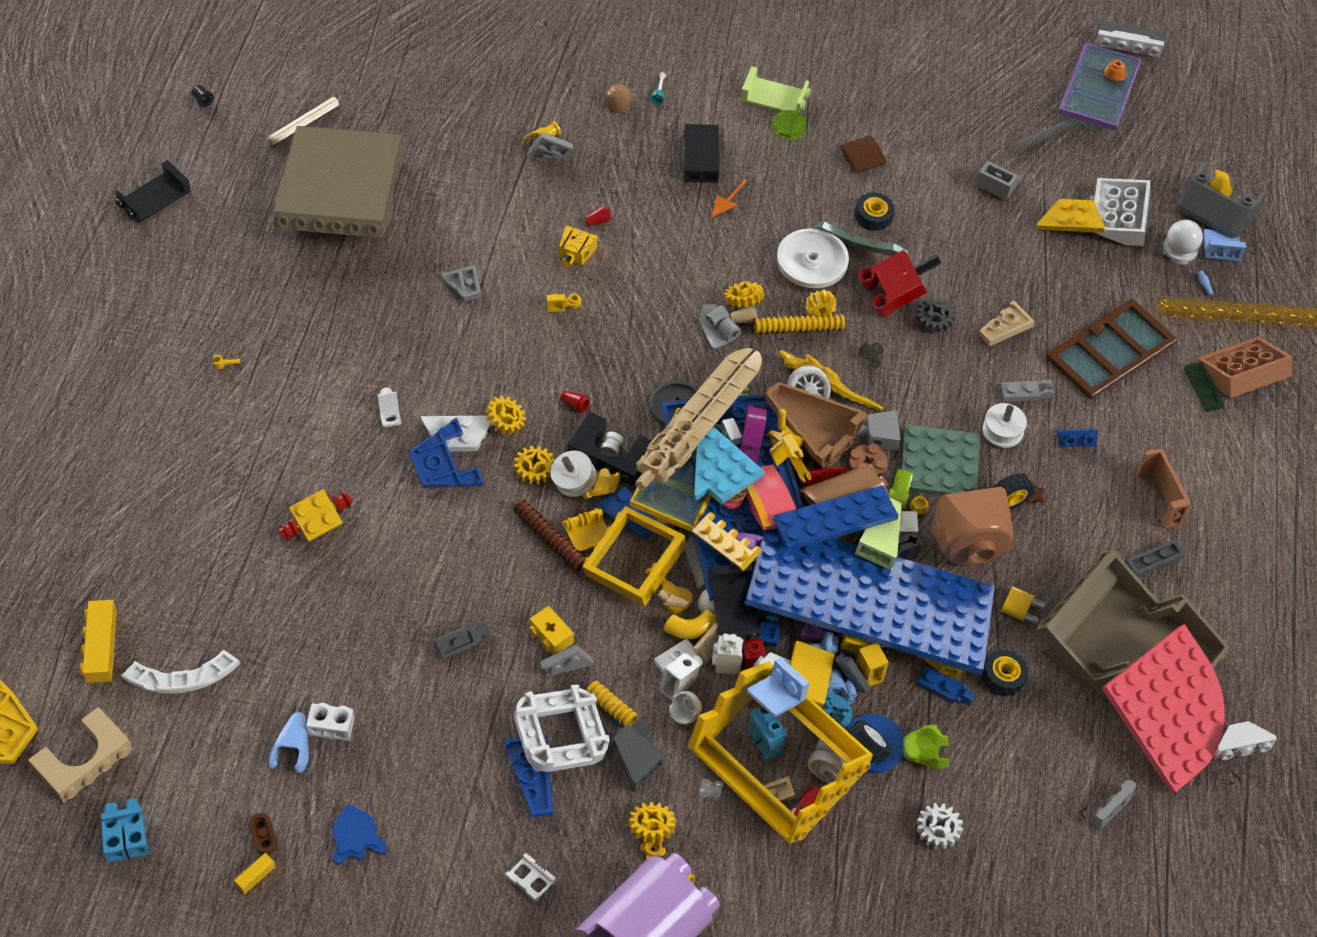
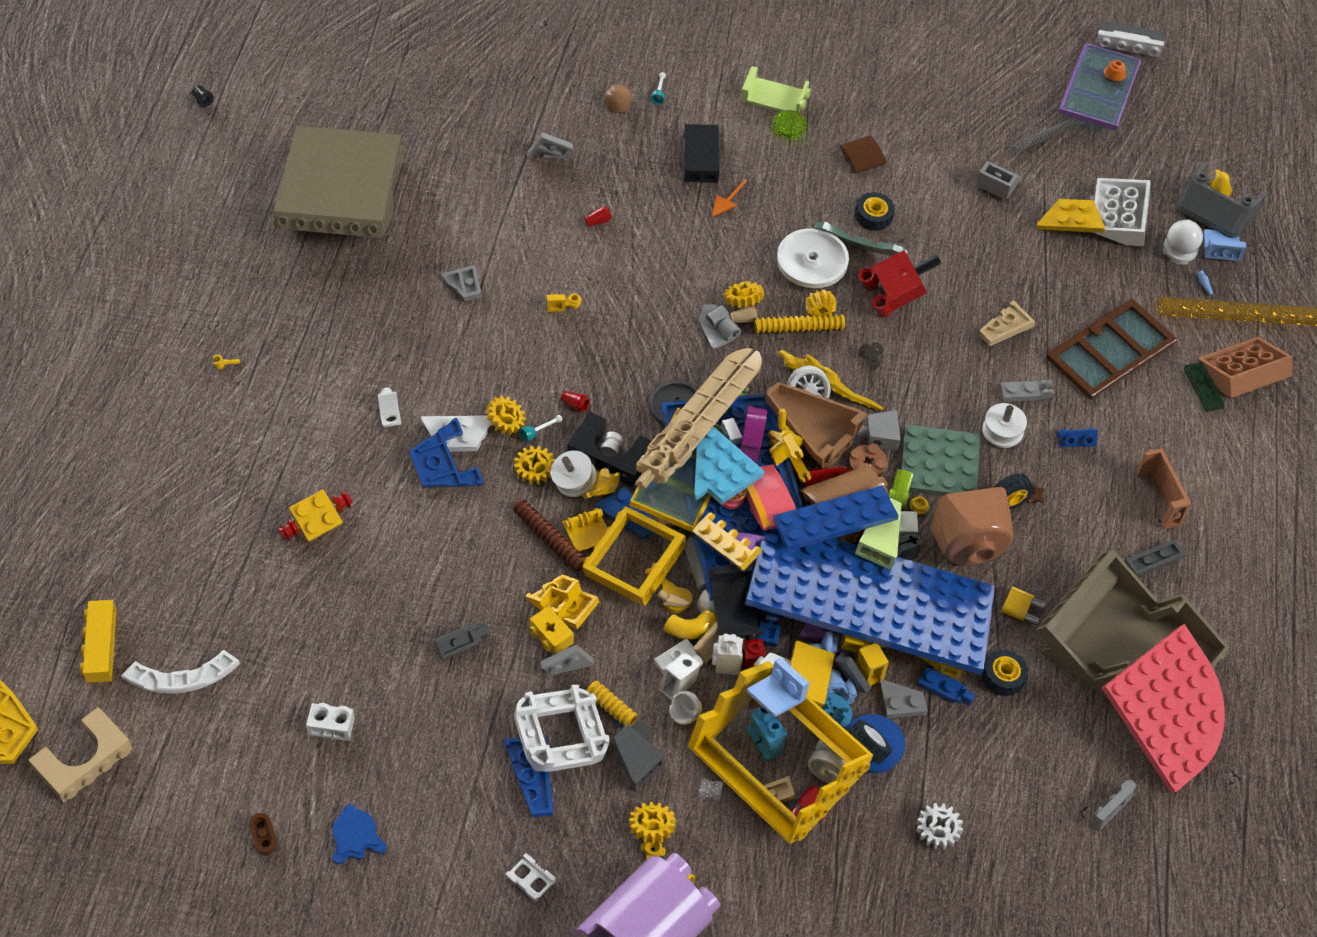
(122, 823): dark azure hips -> none
(154, 194): black panel -> none
(254, 873): yellow piece -> none
(293, 736): light blue animal -> none
(303, 120): tan axle -> none
(529, 433): none -> teal hinge
(552, 129): yellow piece -> none
(565, 599): none -> yellow slope
(576, 246): yellow torso -> none
(901, 700): none -> light grey wing
(923, 747): lime piece -> none
(935, 315): dark grey gear -> none
(1243, 740): white slope -> none

